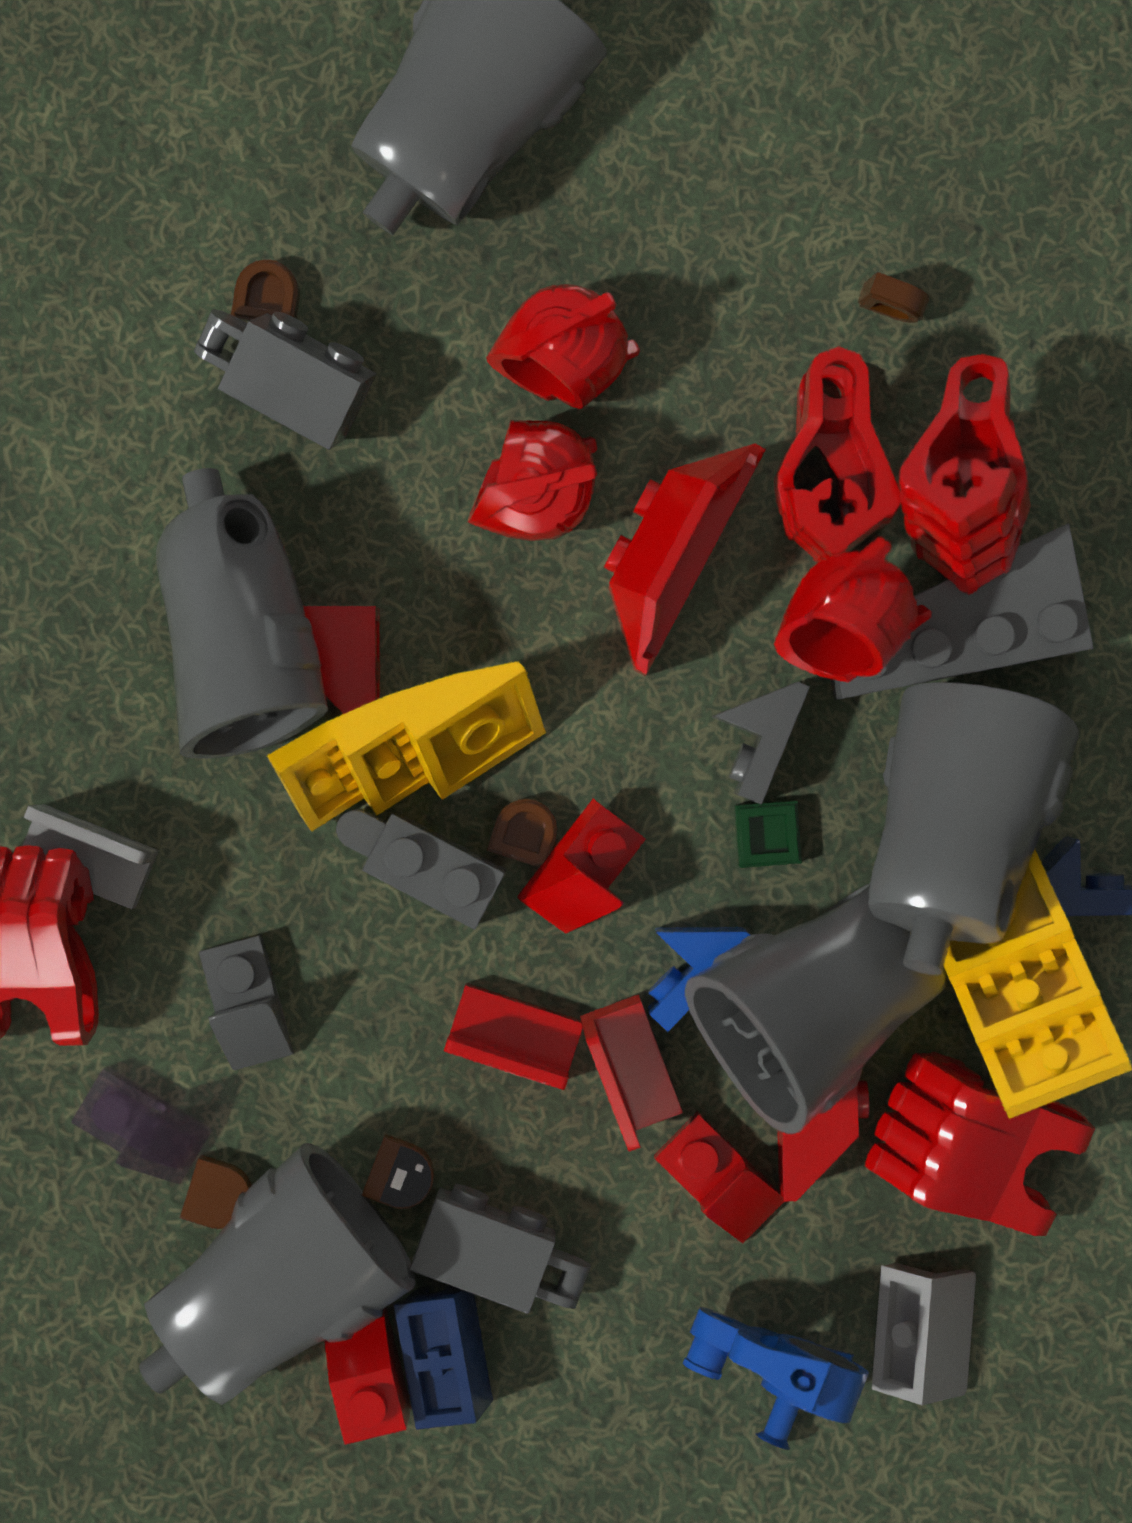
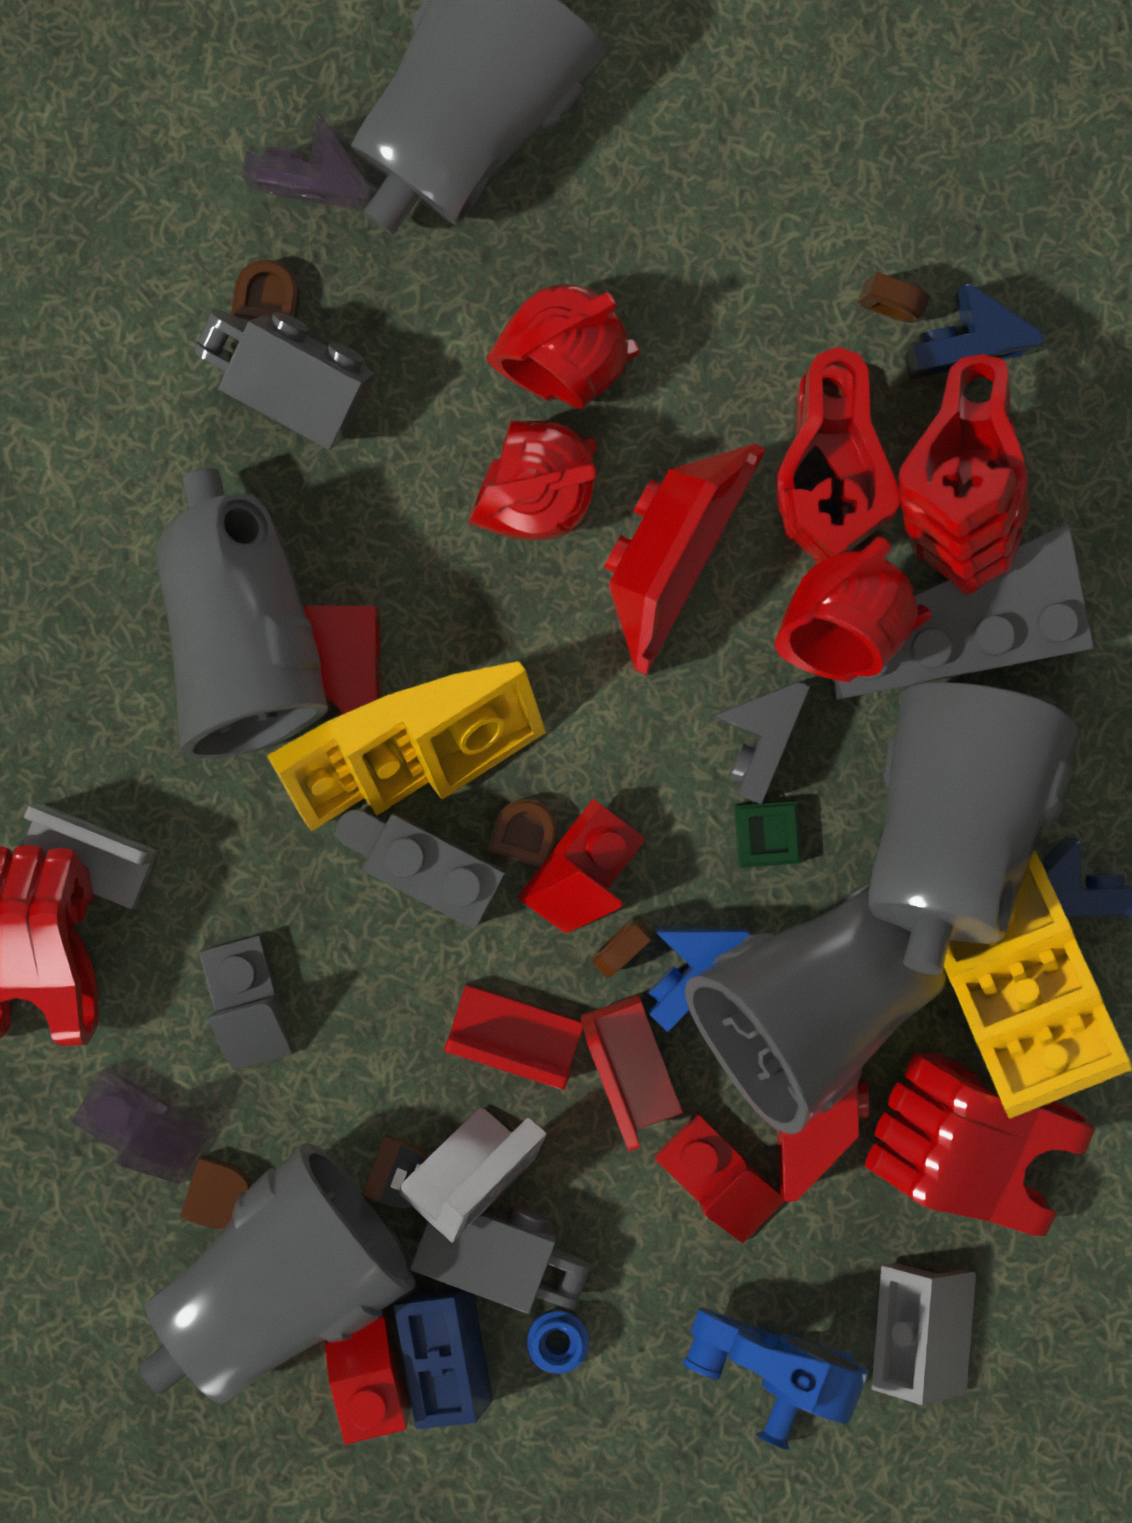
(326, 179): none -> clear purple slope
(470, 1171): none -> light grey panel
(557, 1360): none -> blue plate
(622, 947): none -> reddish brown tile
(986, 329): none -> dark blue slope

